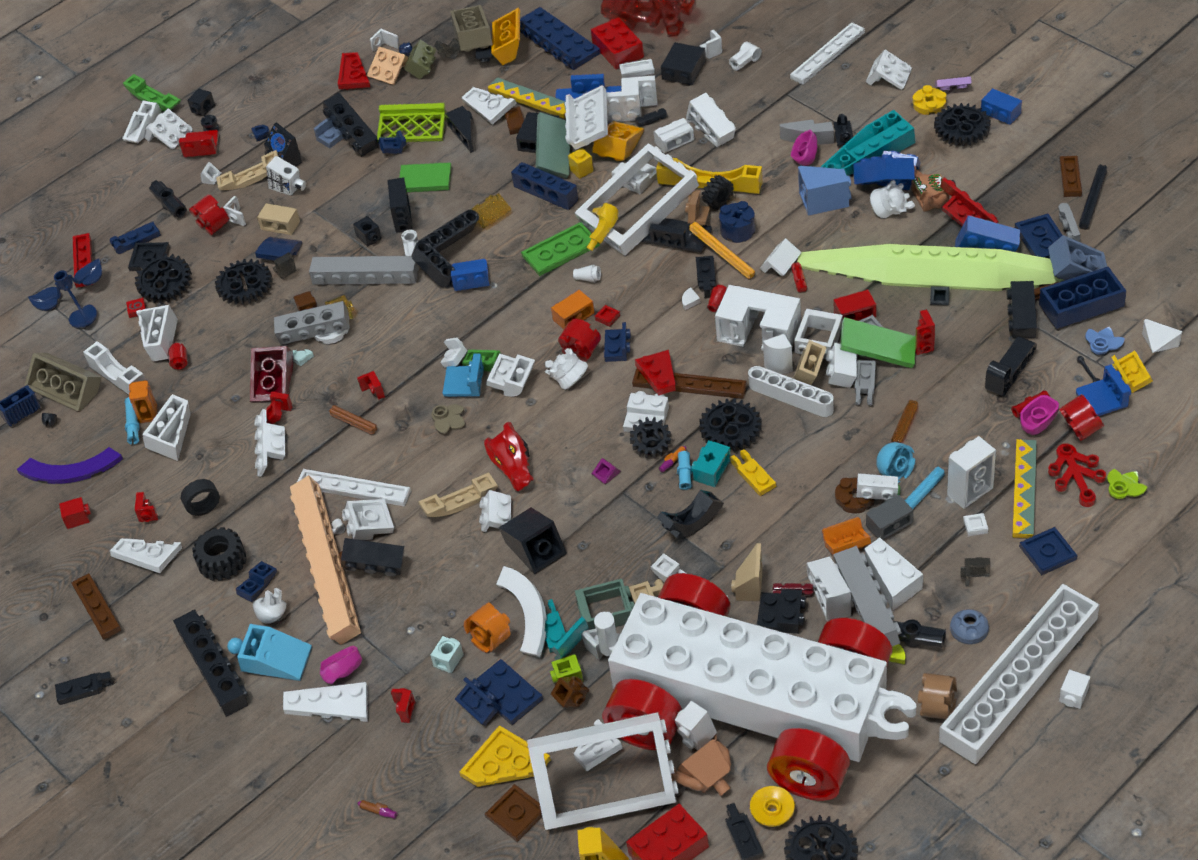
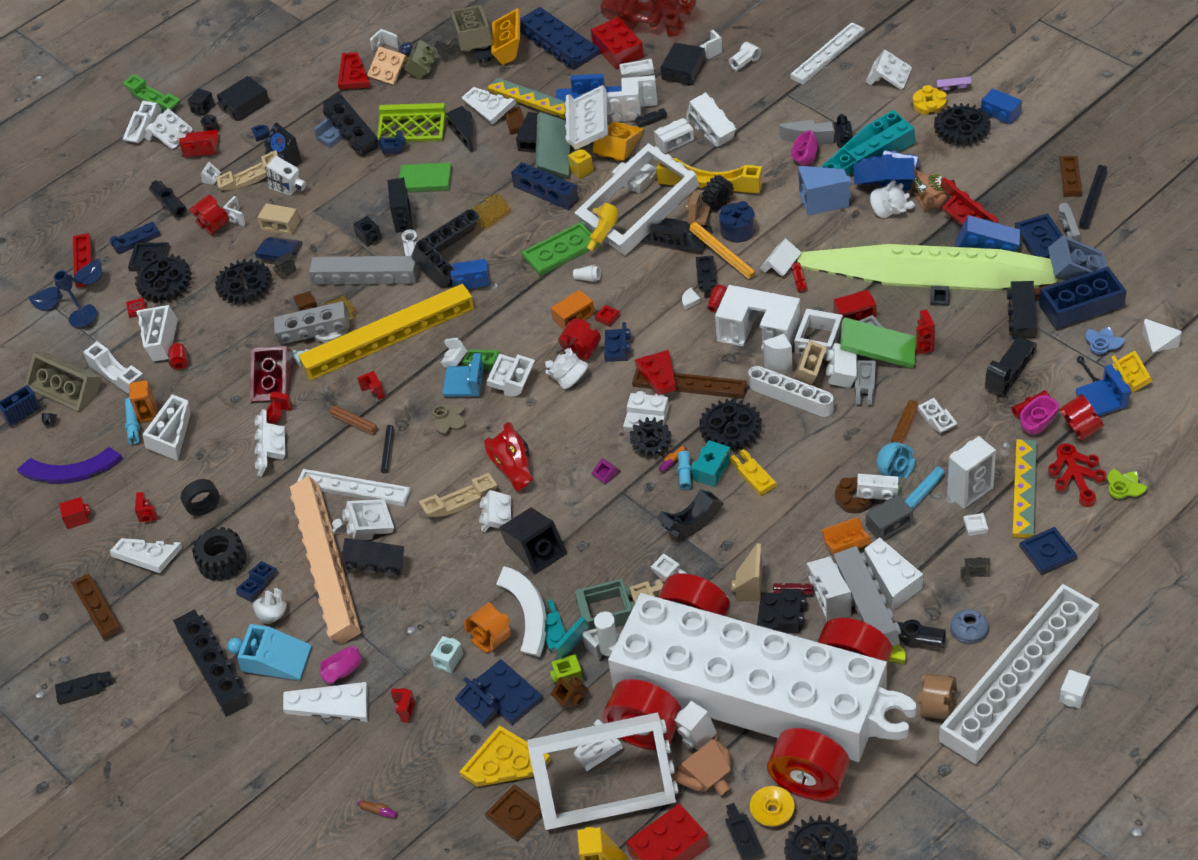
(243, 98): none -> black brick
(386, 332): none -> yellow brick
(387, 449): none -> black bar
(936, 417): none -> white slope

